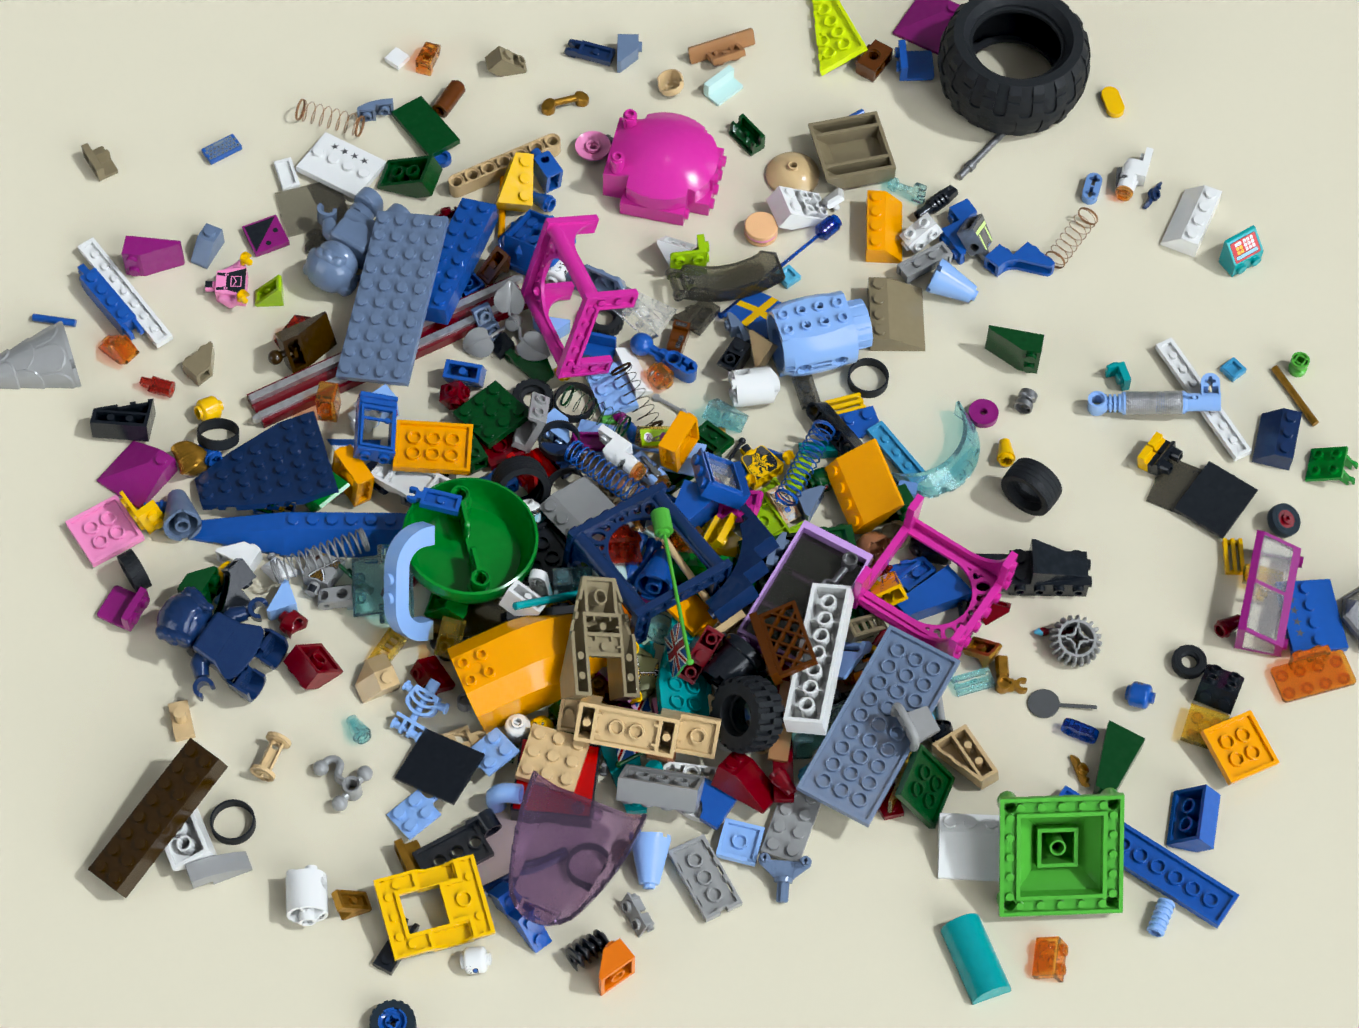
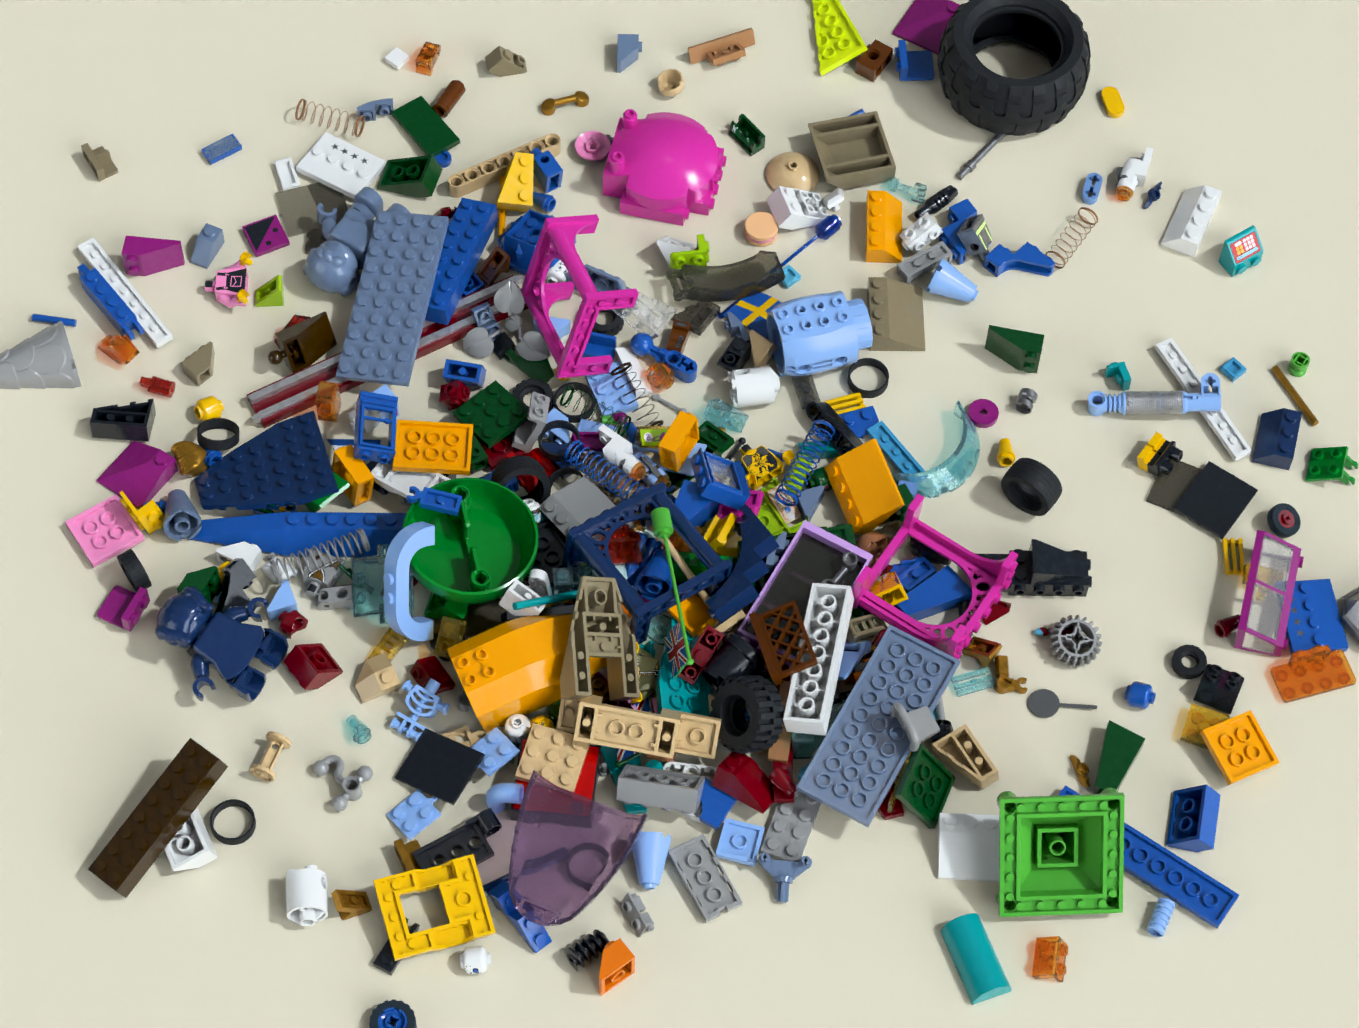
(181, 720): tan tile -> none
(218, 868): light grey slope -> none
(590, 52): dark blue hinge -> none
(722, 86): light aqua panel -> none
(1079, 730): clear blue beam -> none

